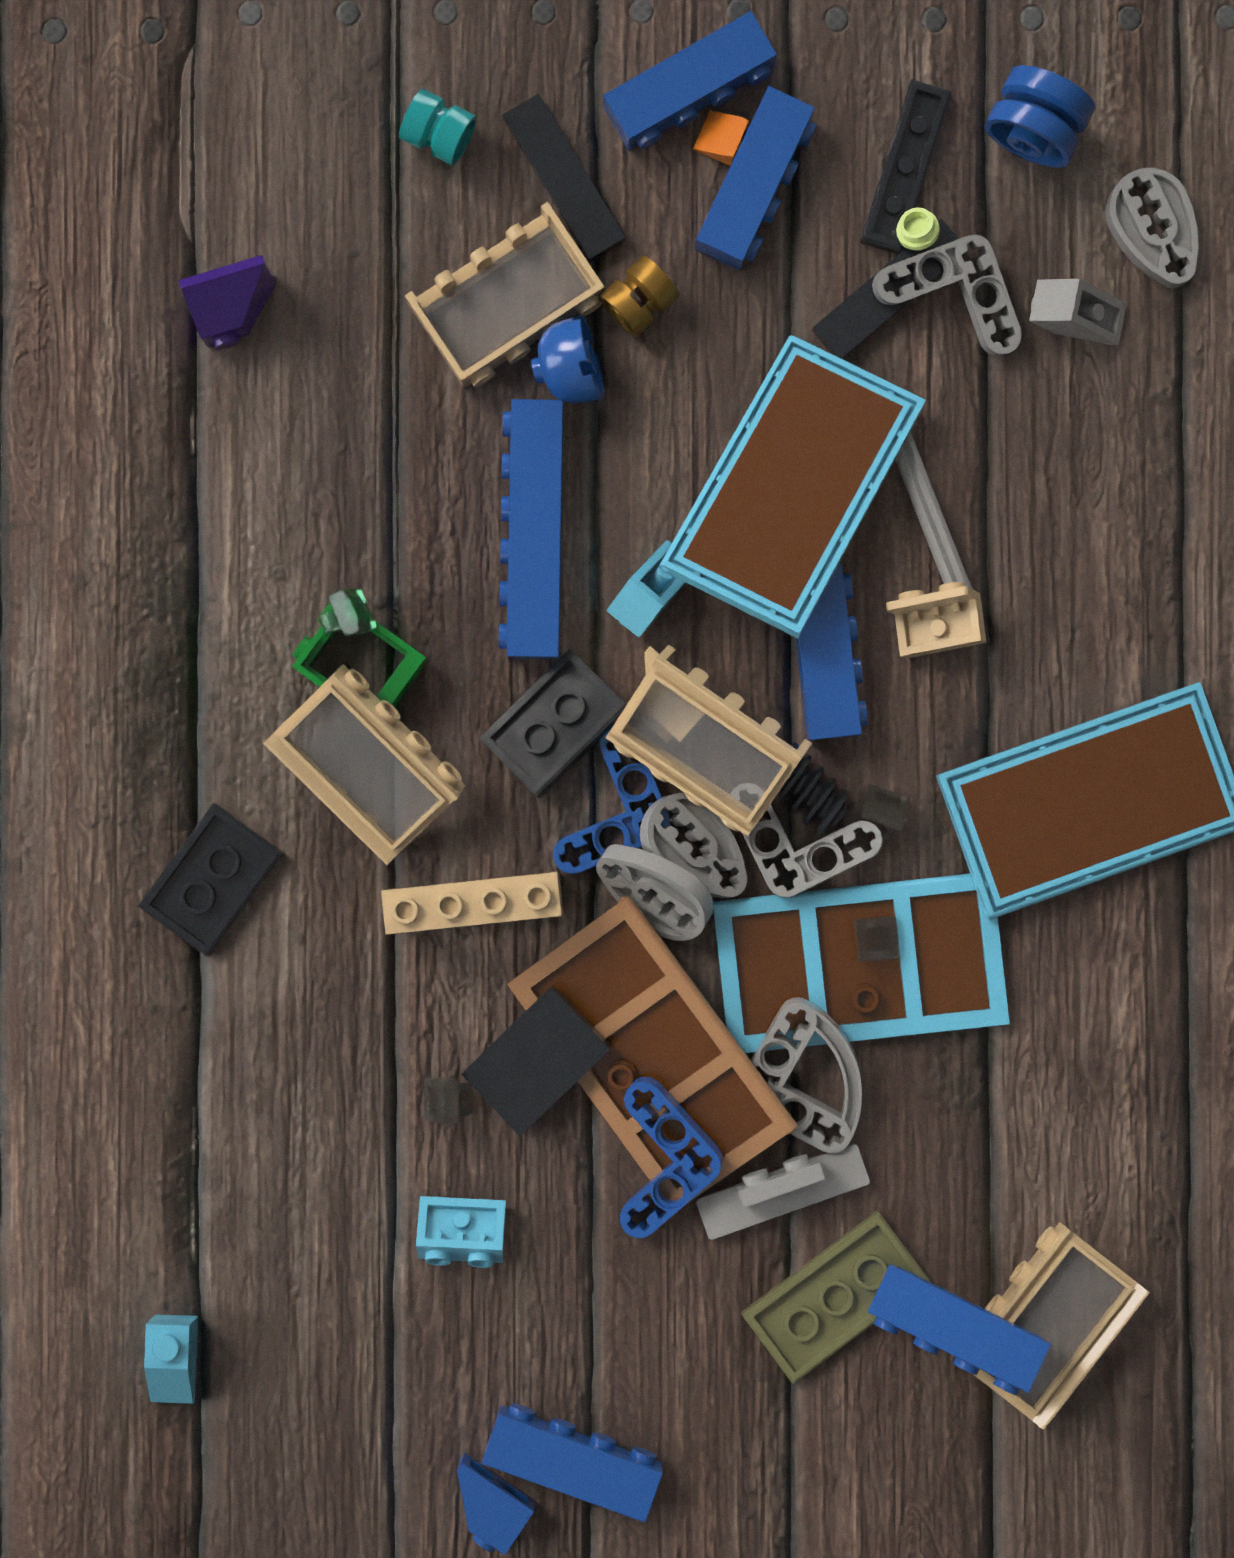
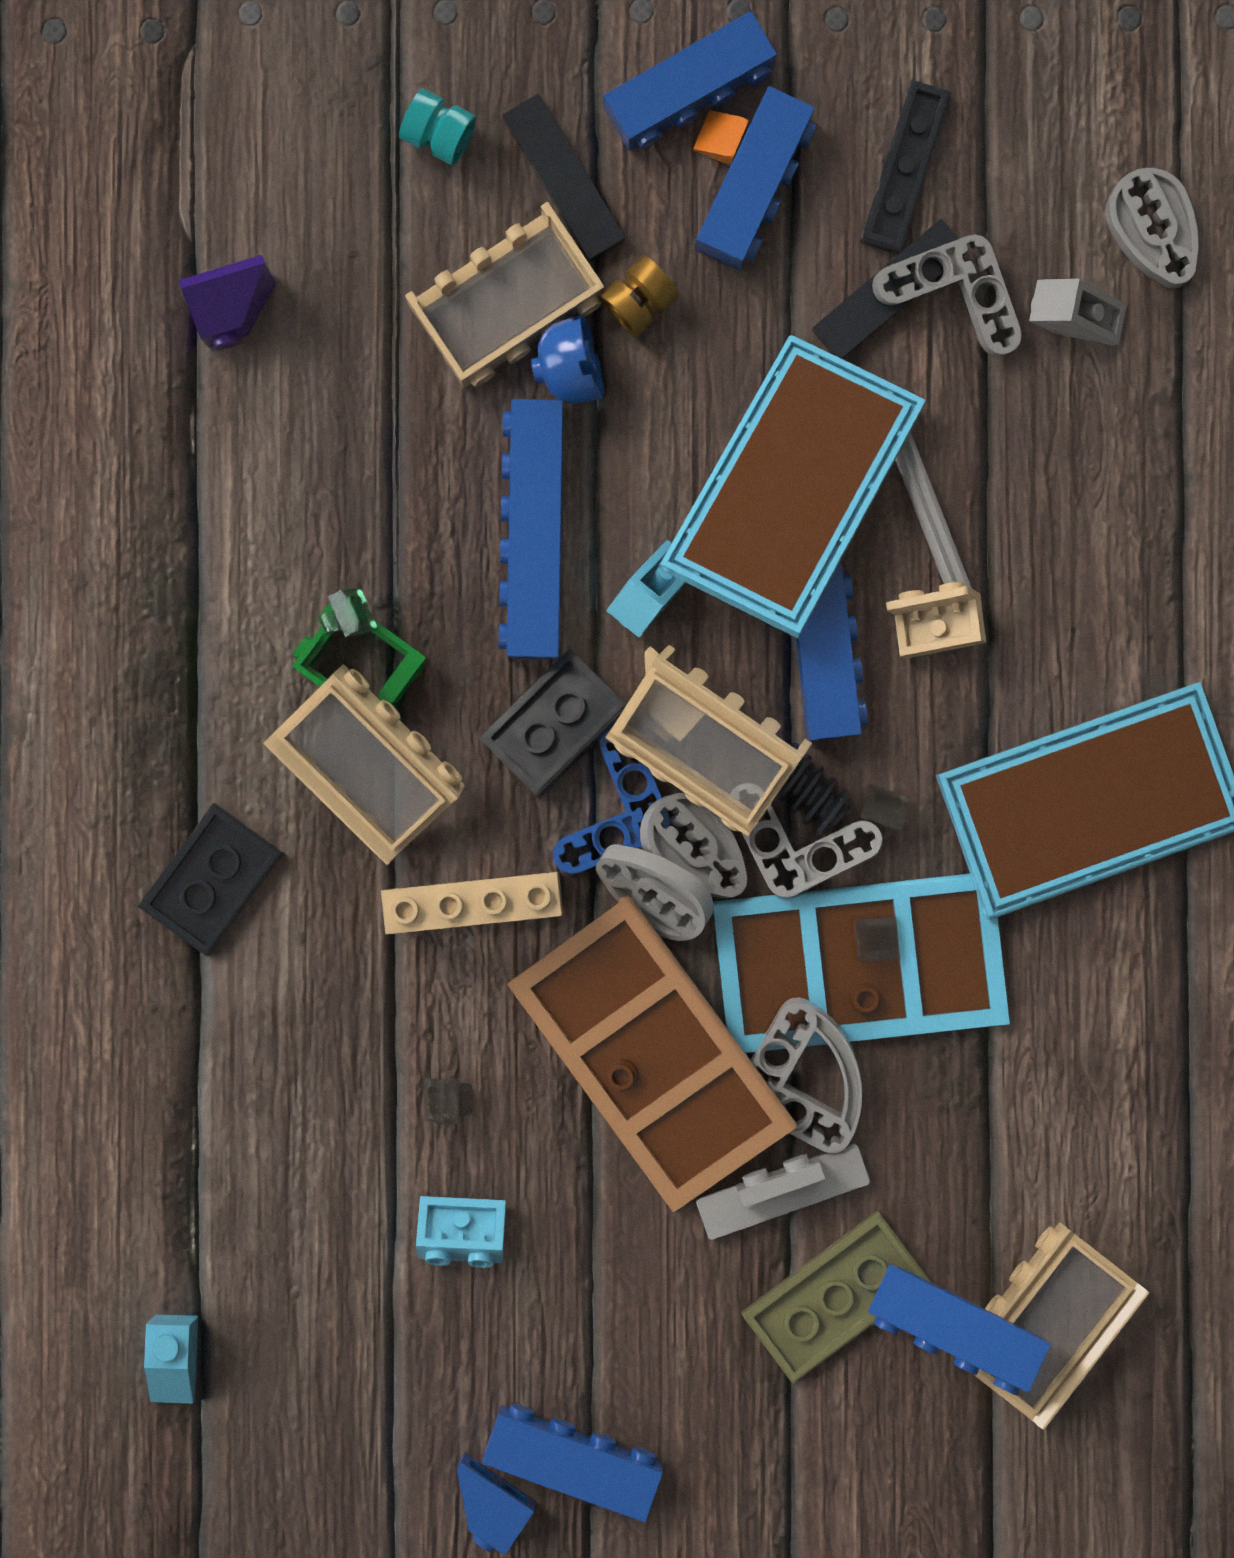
(536, 1060): black tile -> none
(679, 1169): blue beam -> none
(917, 229): yellowish green plate -> none
(1040, 116): blue wheel -> none

